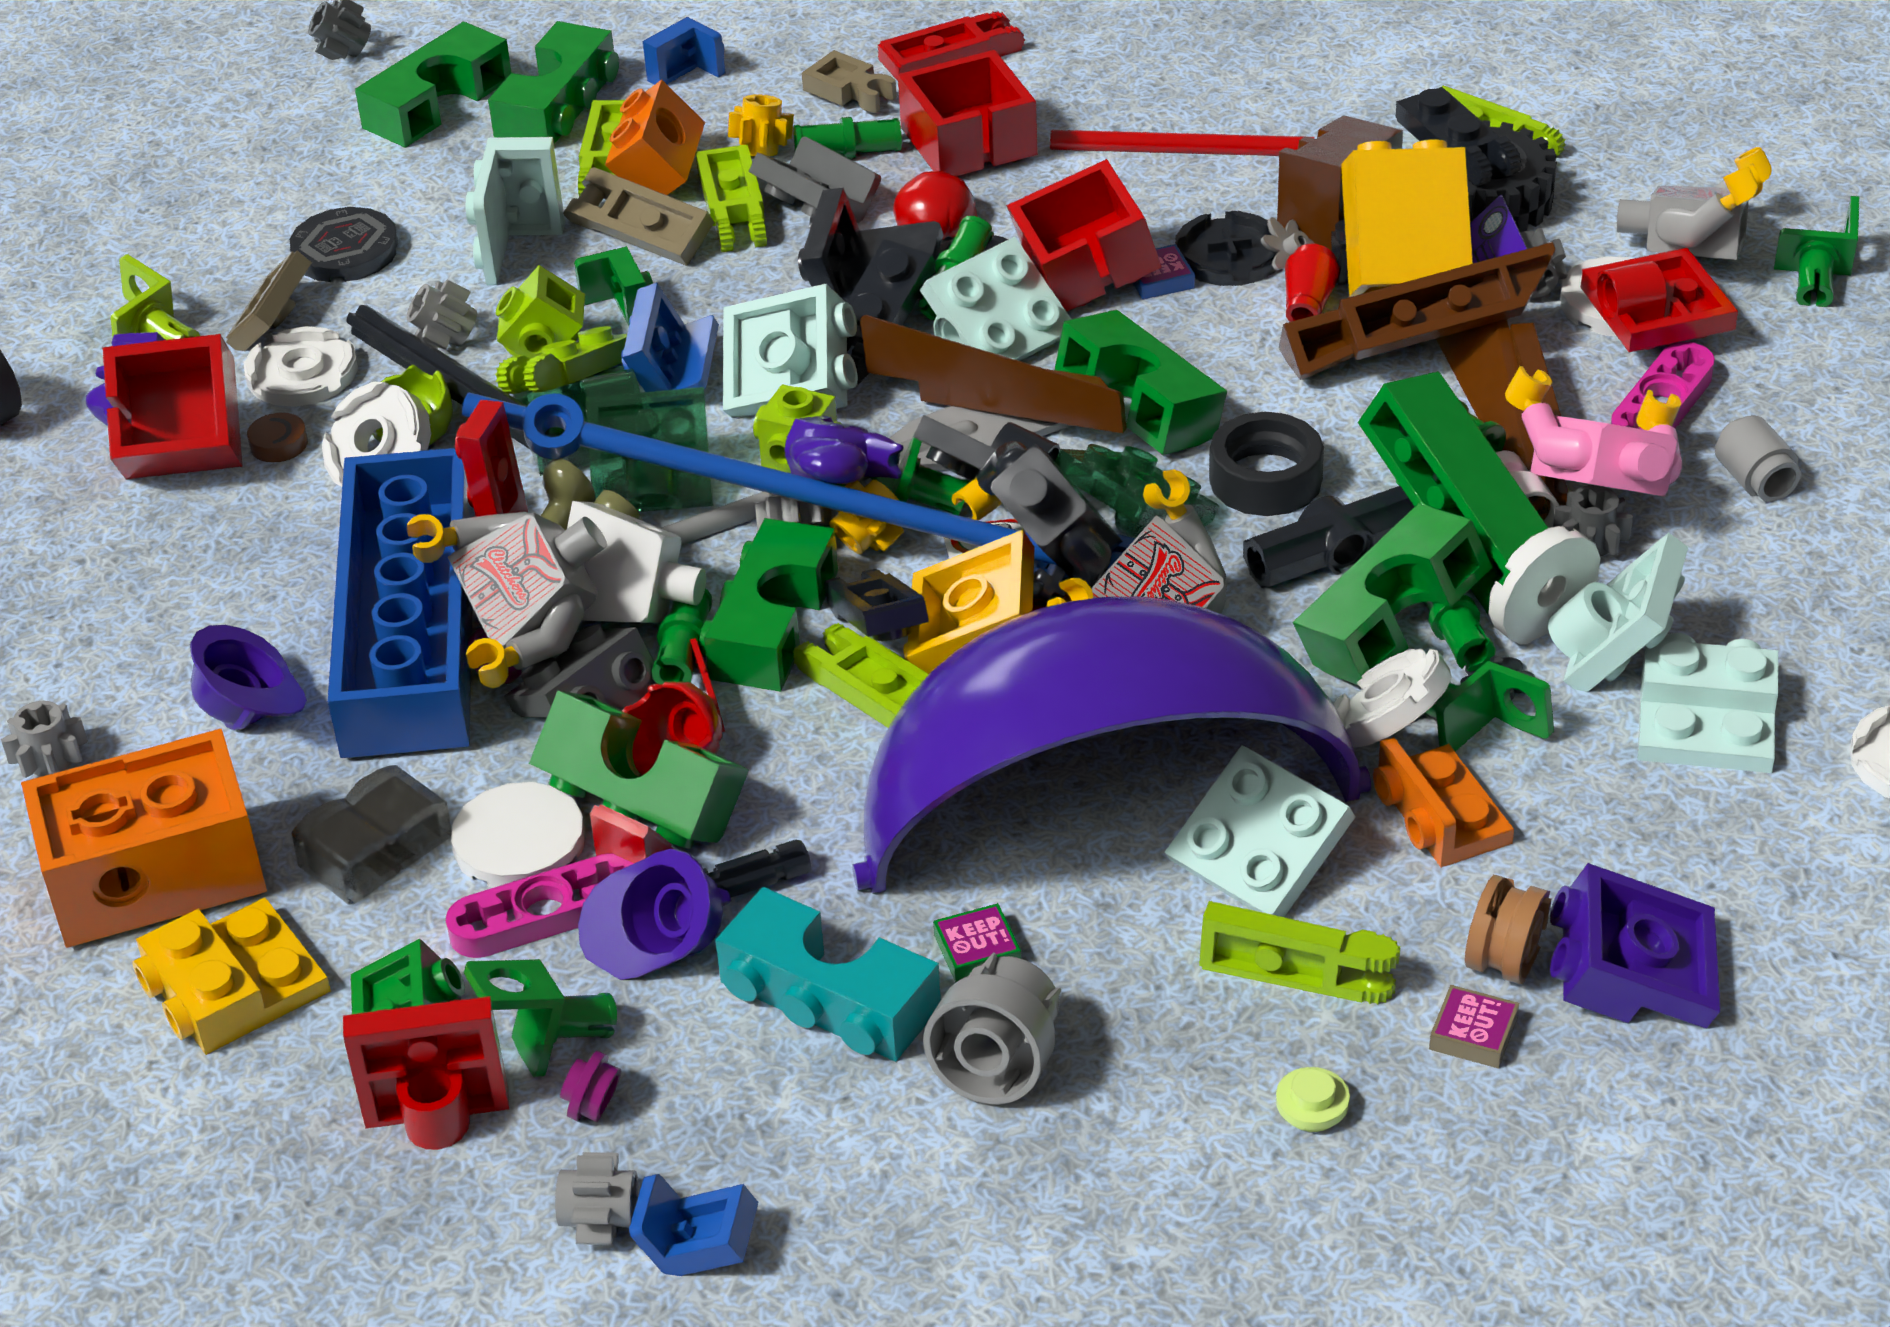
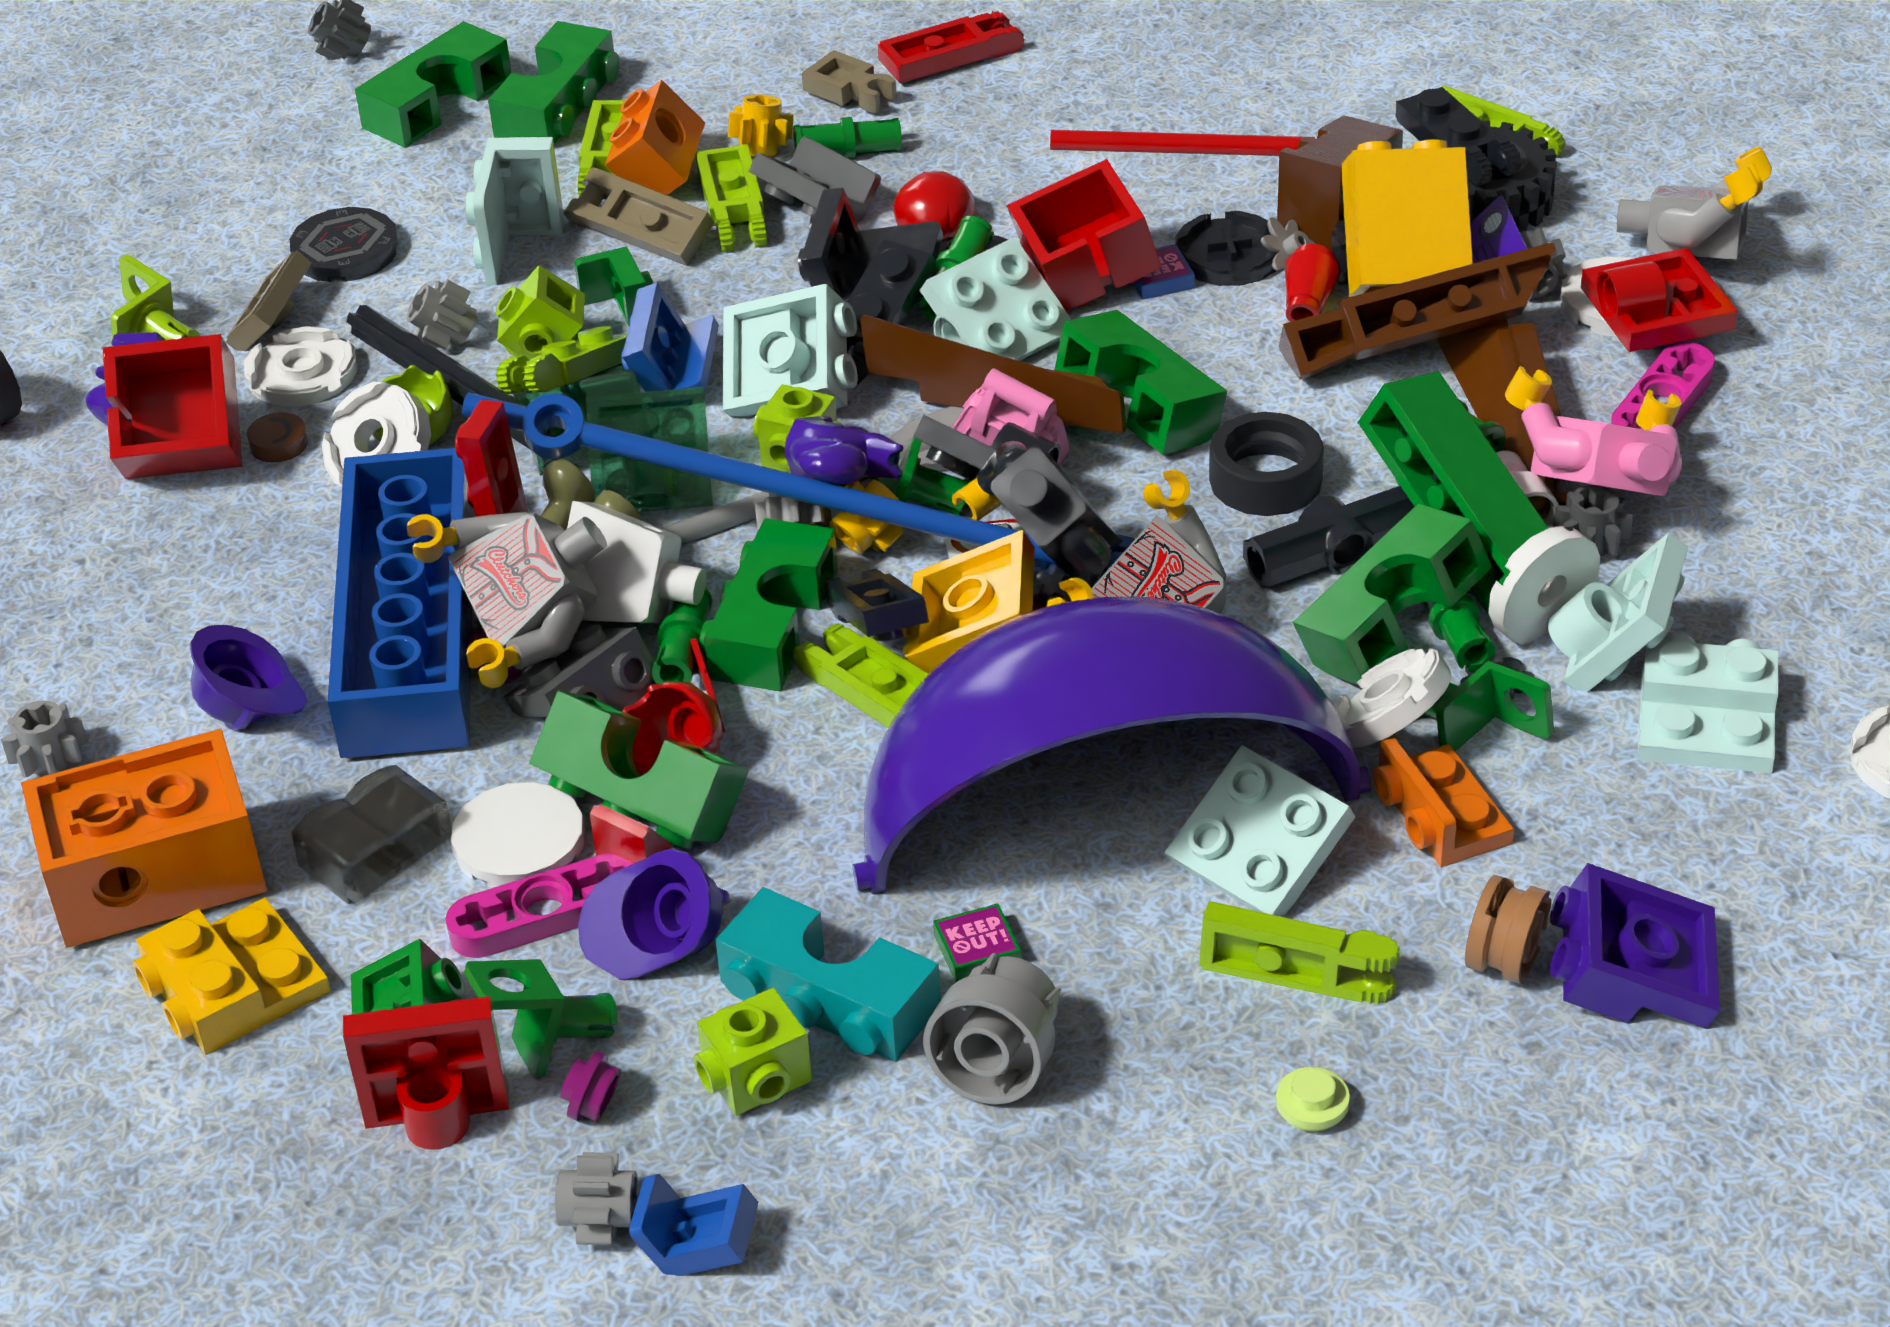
(683, 49): blue bracket -> none
(752, 1052): none -> lime brick
(761, 868): black axle -> none
(968, 113): red piece -> none
(1009, 400): none -> bright pink piece
(1120, 481): clear green plate -> none
(1474, 1026): tile -> none
(1758, 458): light grey brick -> none
(1819, 256): green bracket -> none

